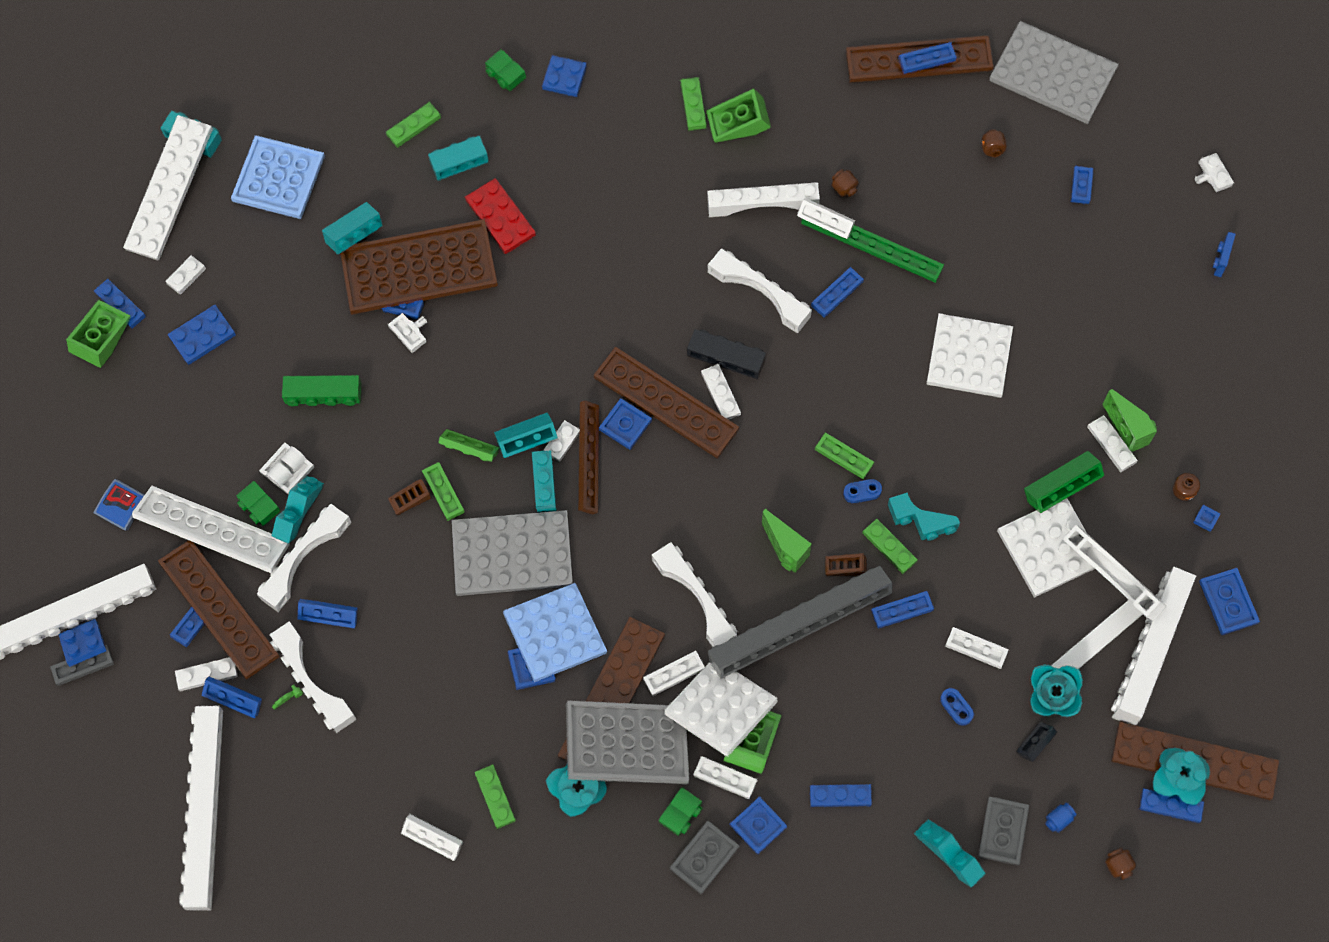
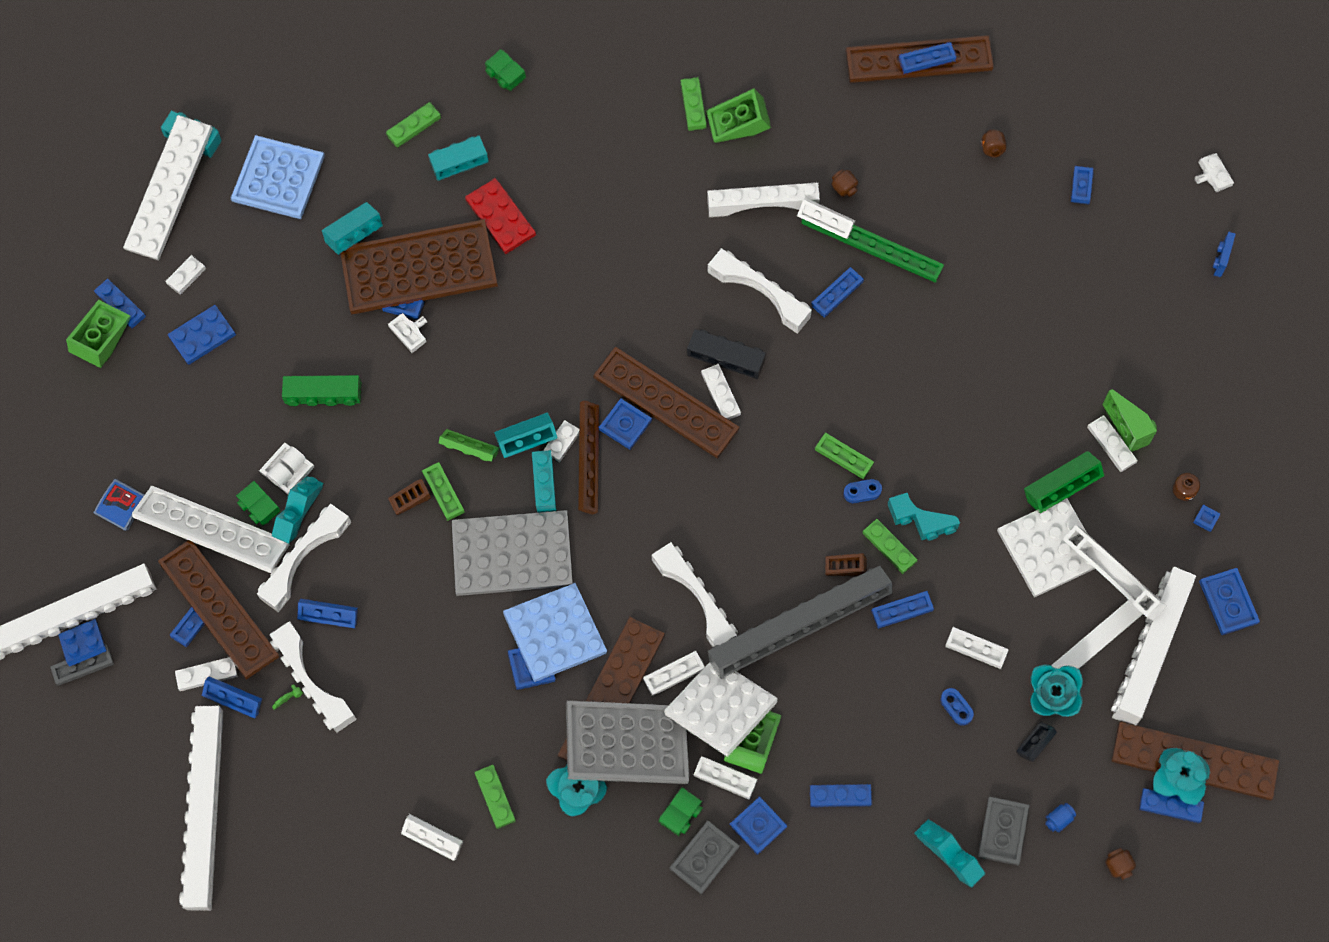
(564, 76): blue plate -> none
(788, 544): bright green slope -> none
(969, 355): white plate -> none
(1053, 72): light grey plate -> none

